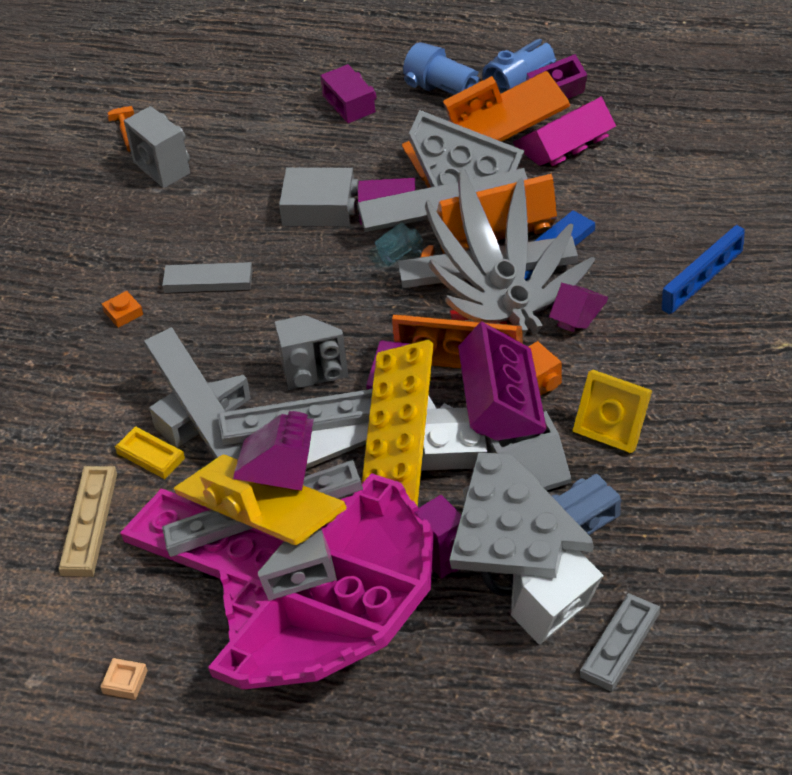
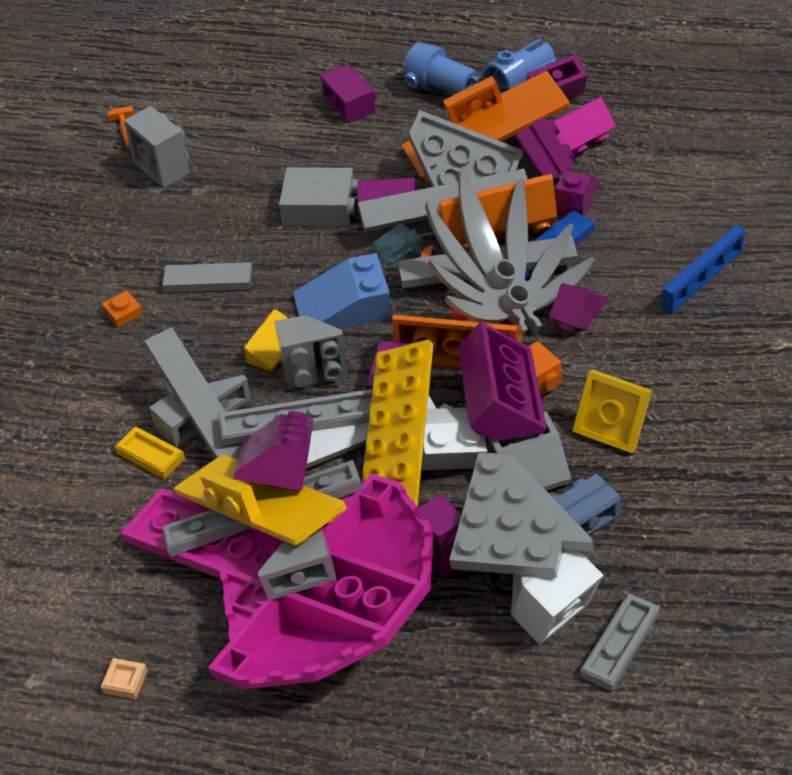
(88, 521): tan tile -> none
(263, 347): none -> yellow slope
(347, 294): none -> medium blue slope
(545, 149): none -> magenta brick
(575, 193): none -> magenta slope

